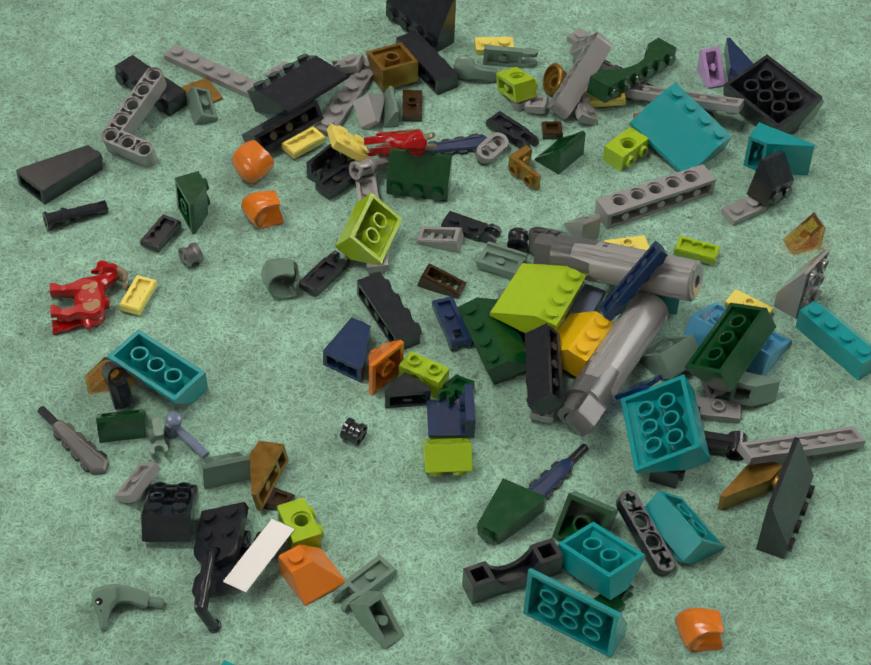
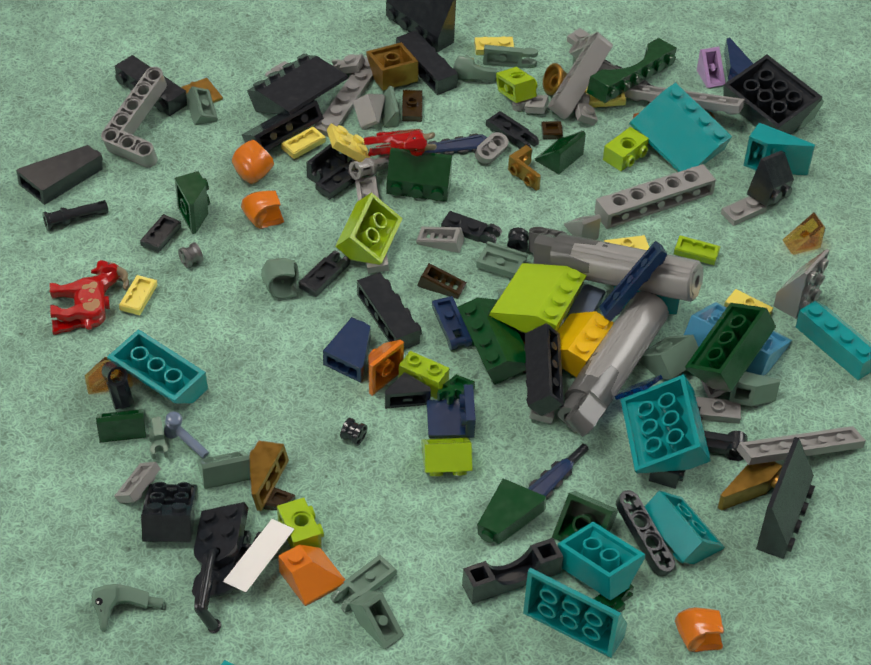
(81, 450): dark grey sword -> none
(208, 69): light grey plate -> none

